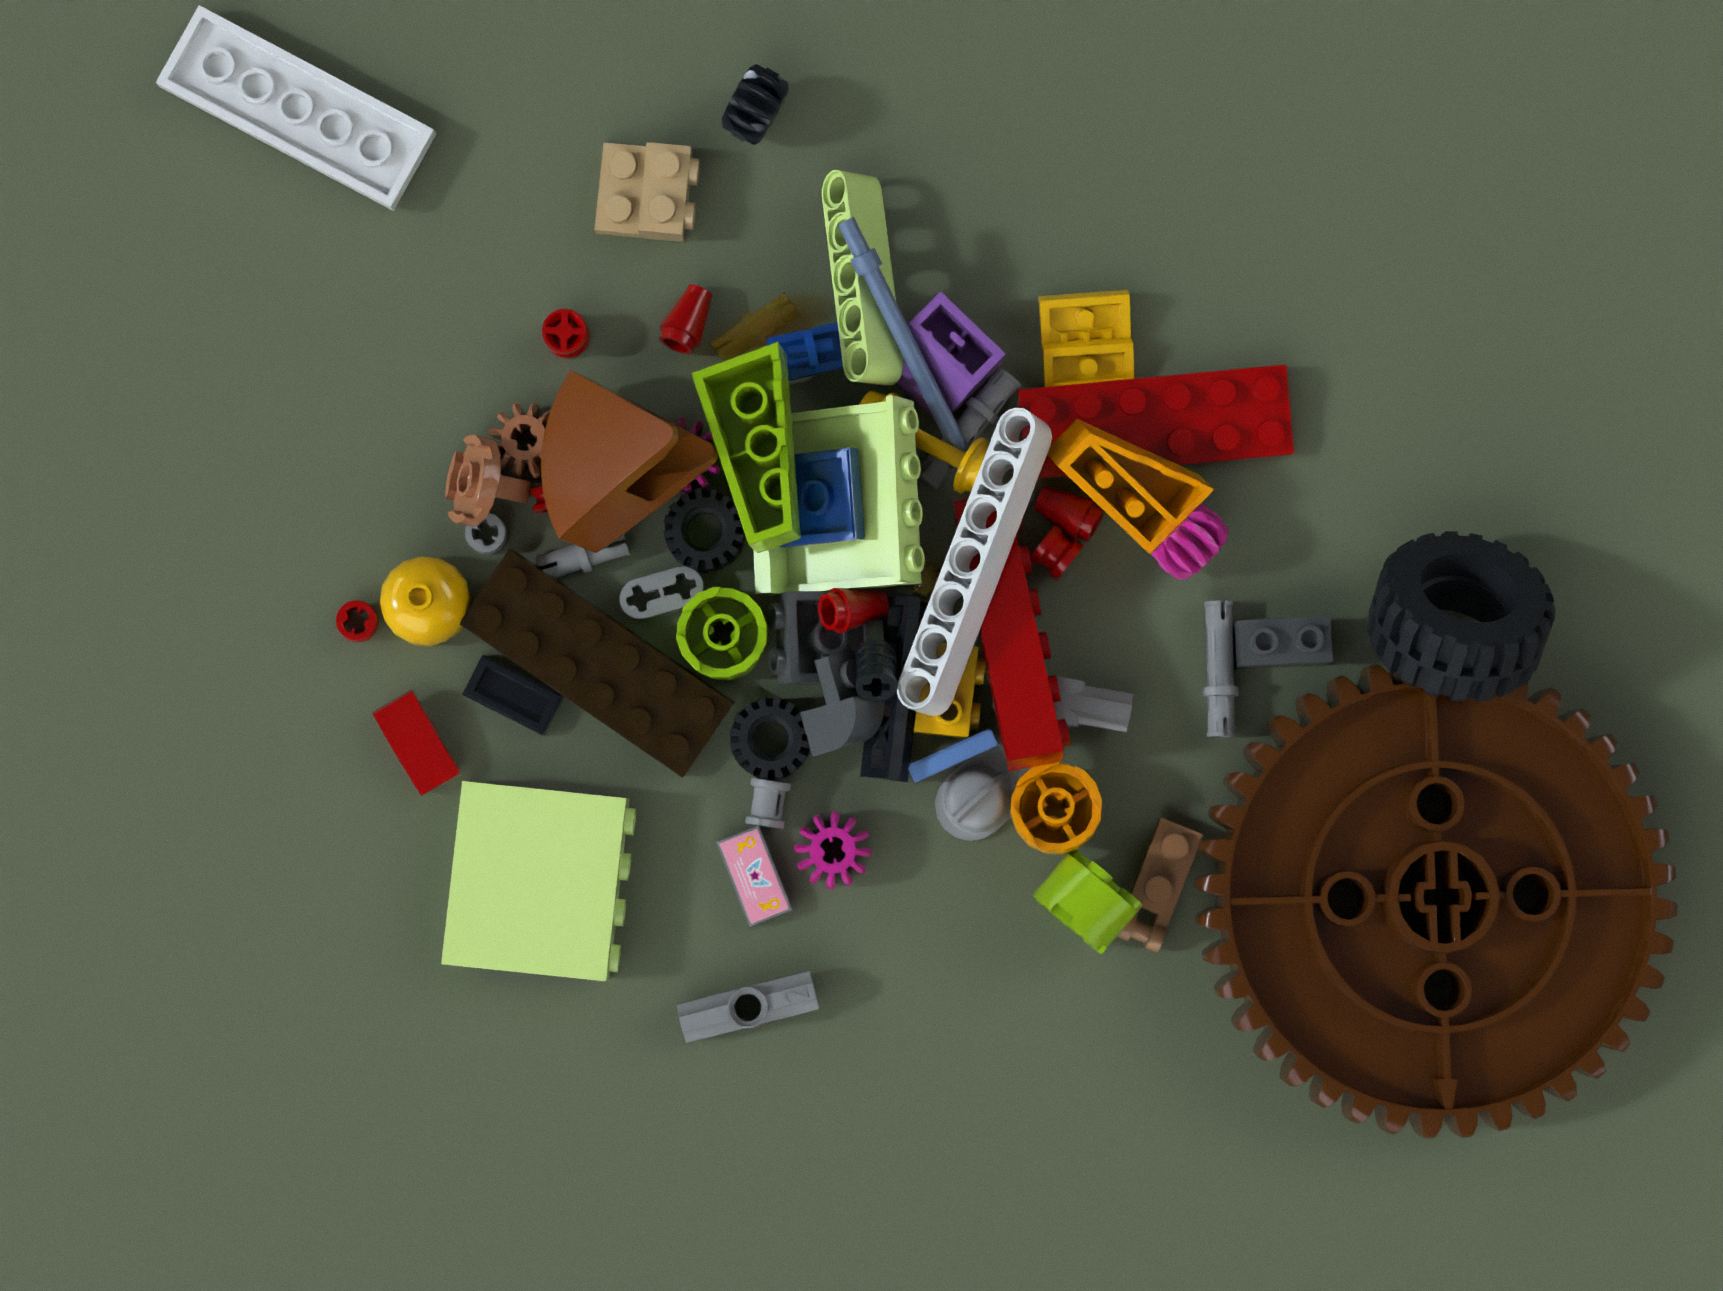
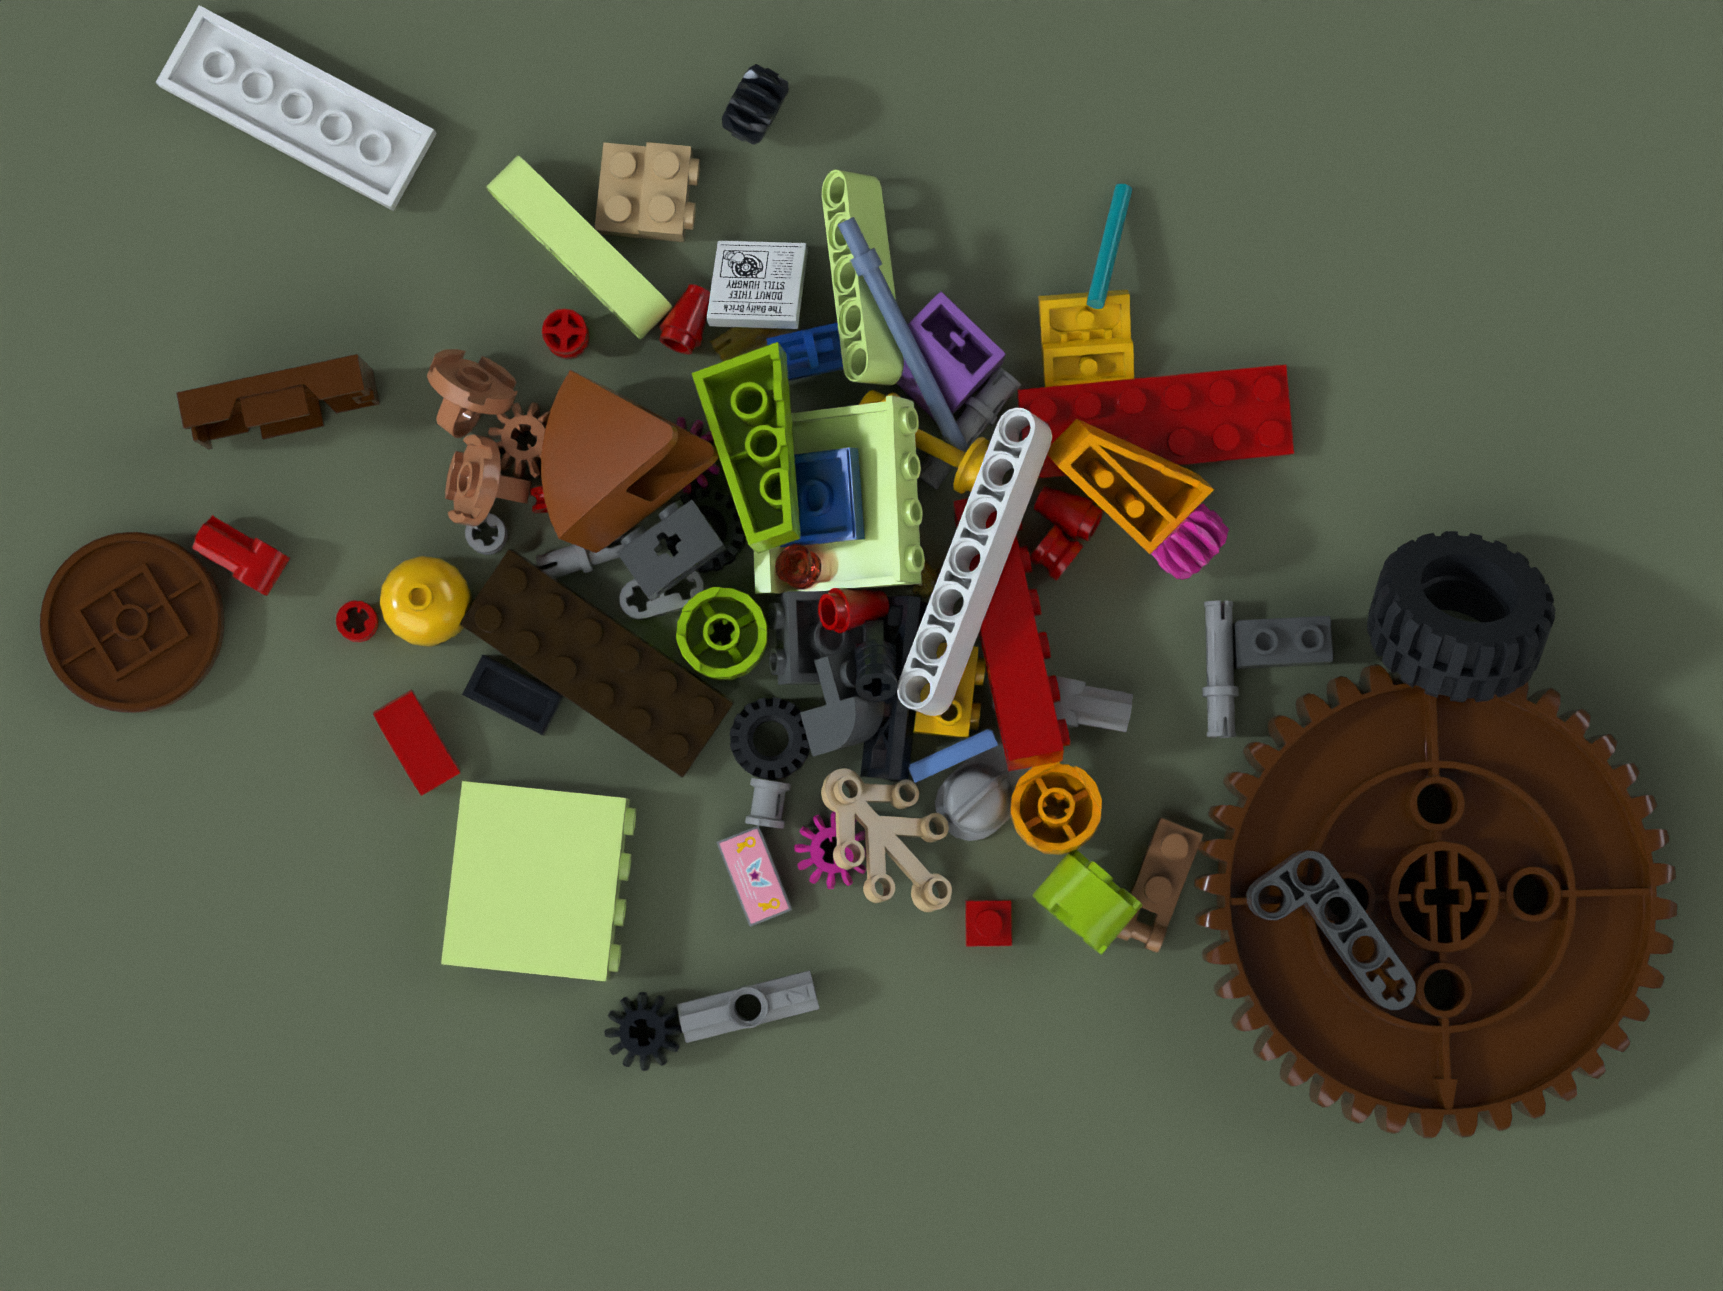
(132, 622): none -> reddish brown plate
(249, 559): none -> red piece
(278, 400): none -> reddish brown piece
(469, 390): none -> nougat tile
(579, 247): none -> yellowish green beam
(634, 1043): none -> black gear
(696, 548): none -> dark grey brick
(757, 284): none -> white tile
(808, 568): none -> clear red bush
(882, 837): none -> tan plant
(988, 923): none -> red plate
(1109, 246): none -> teal bar
(1340, 934): none -> dark grey beam

